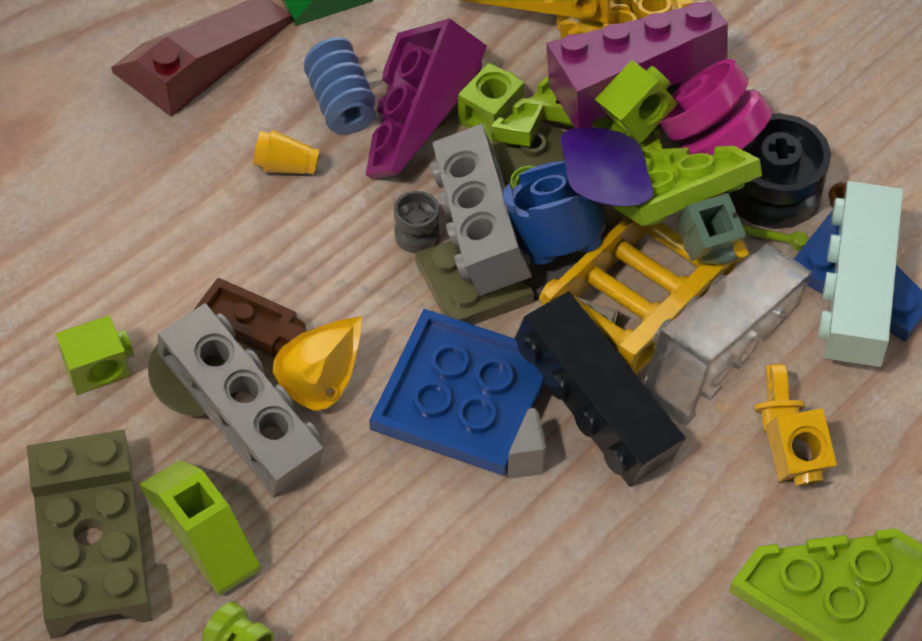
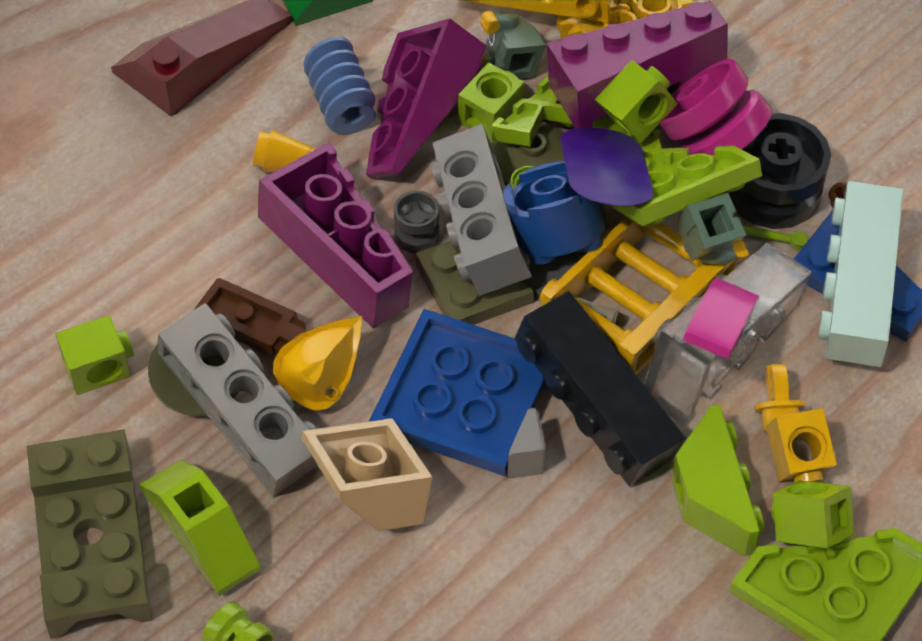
(335, 233): none -> magenta wedge
(373, 471): none -> tan slope
(512, 44): none -> sand green piece
(715, 486): none -> lime slope
(721, 318): none -> dark pink slope
(813, 514): none -> lime brick

